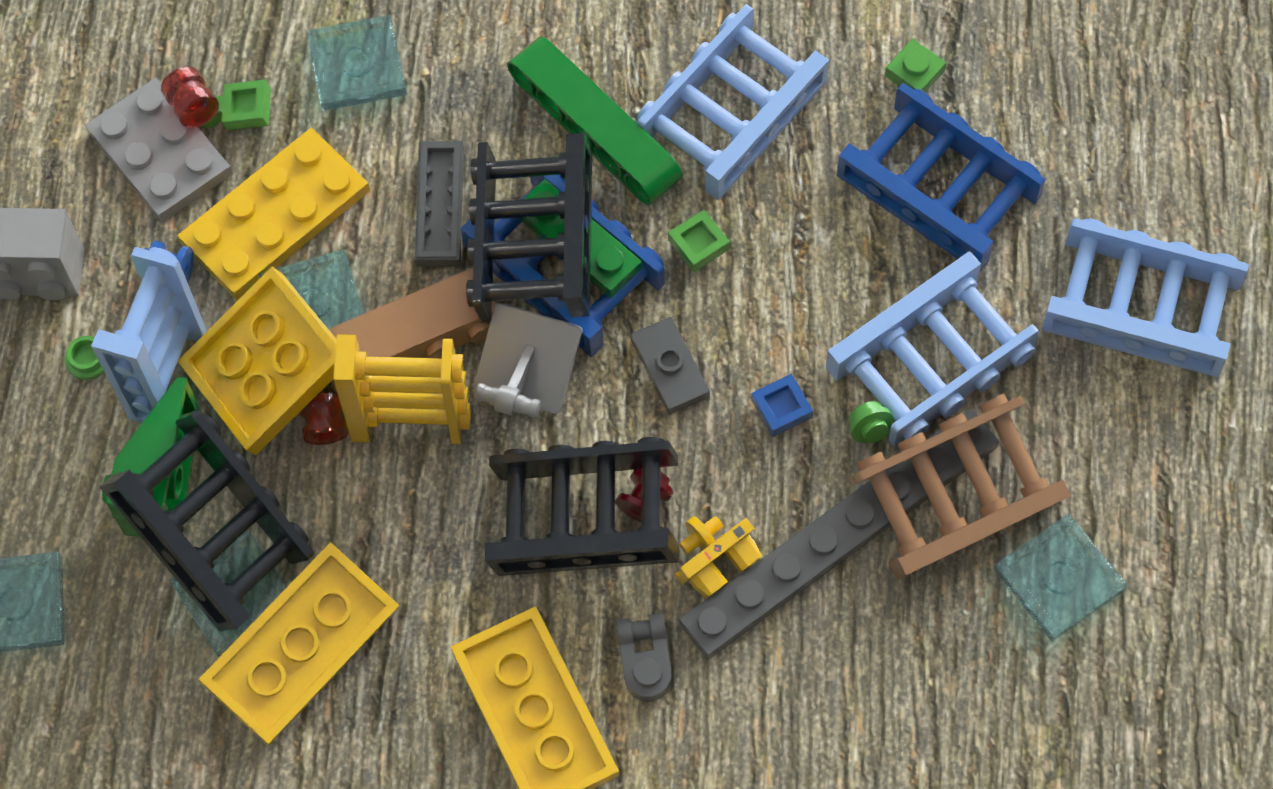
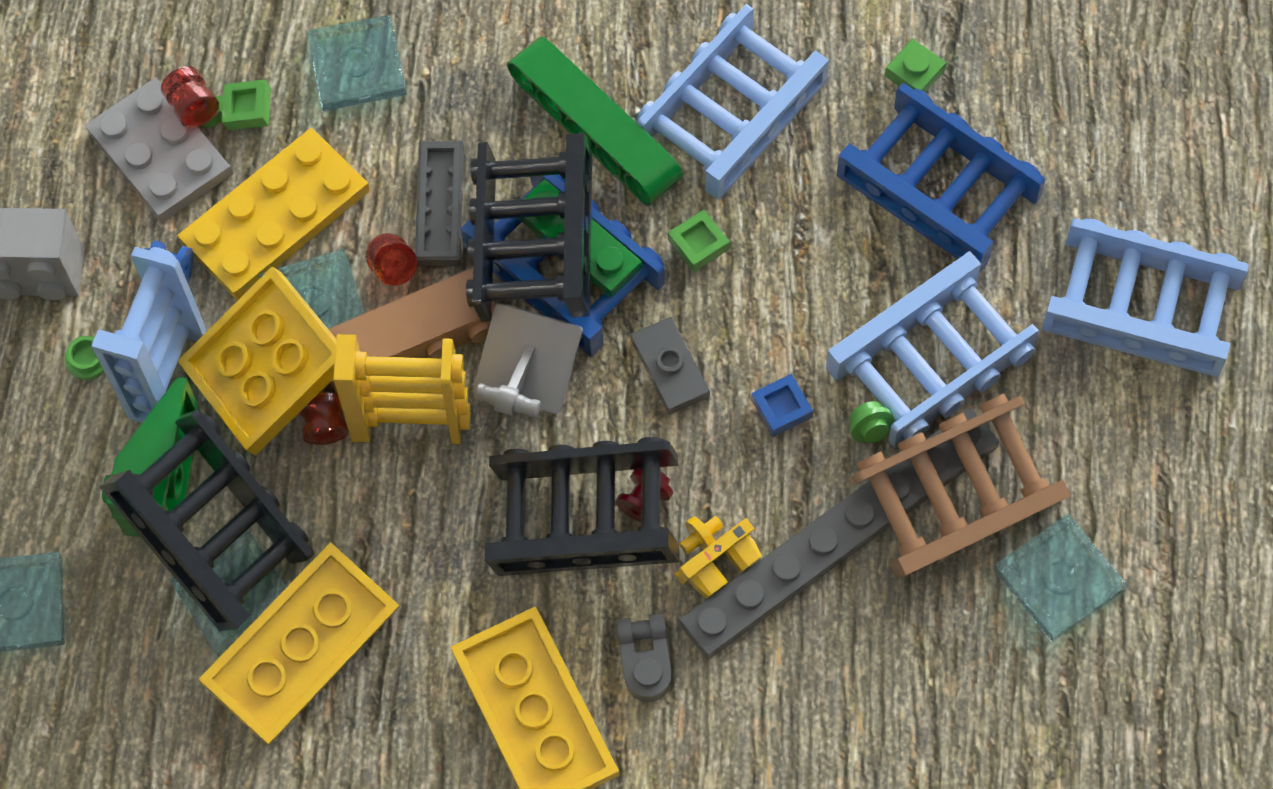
(391, 259): none -> clear red wheel

